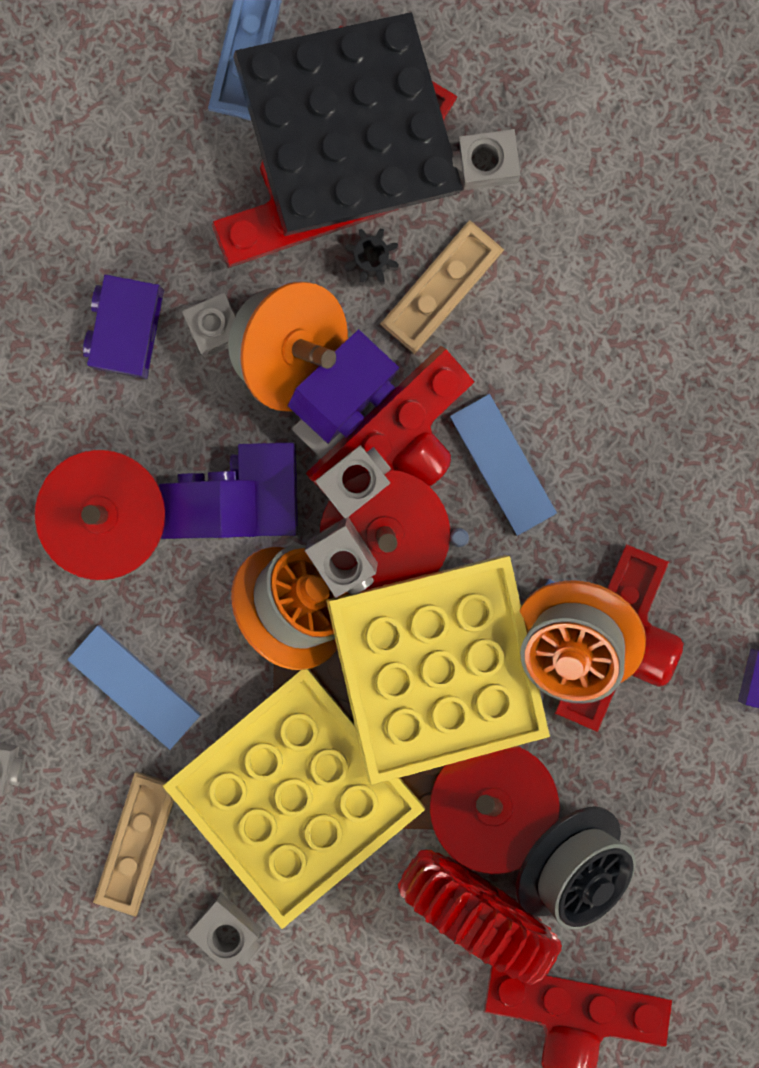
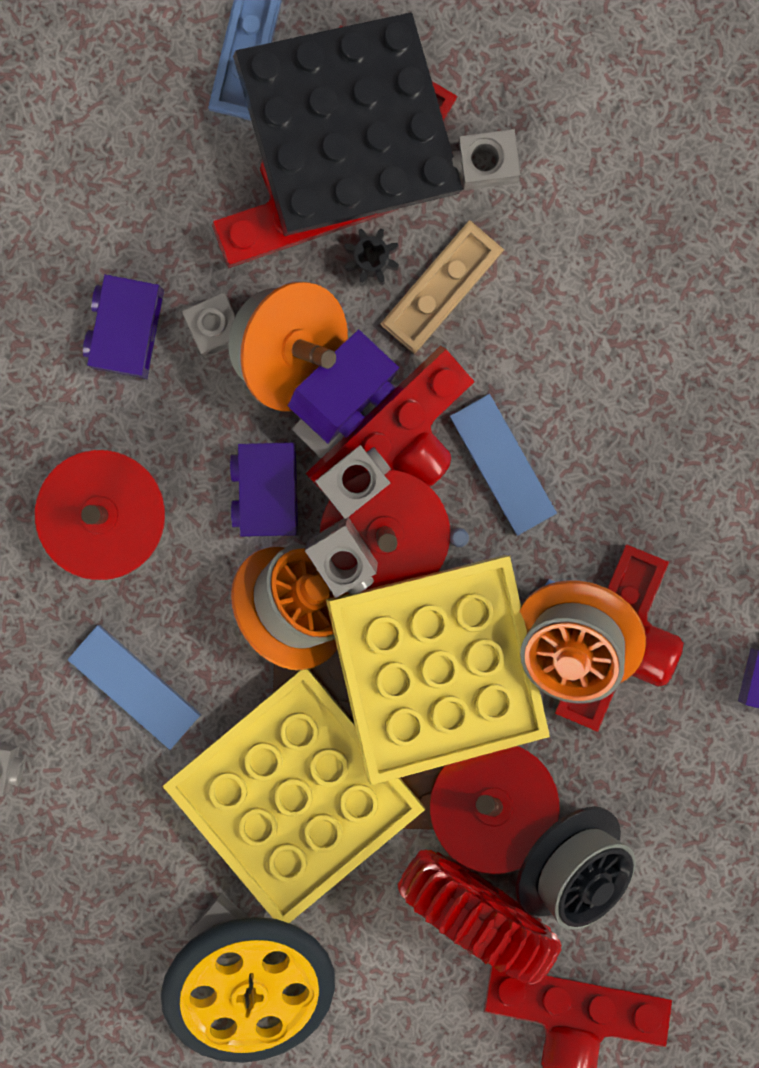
(135, 845): tan tile -> none
(210, 507): dark purple brick -> none
(251, 939): none -> wedge

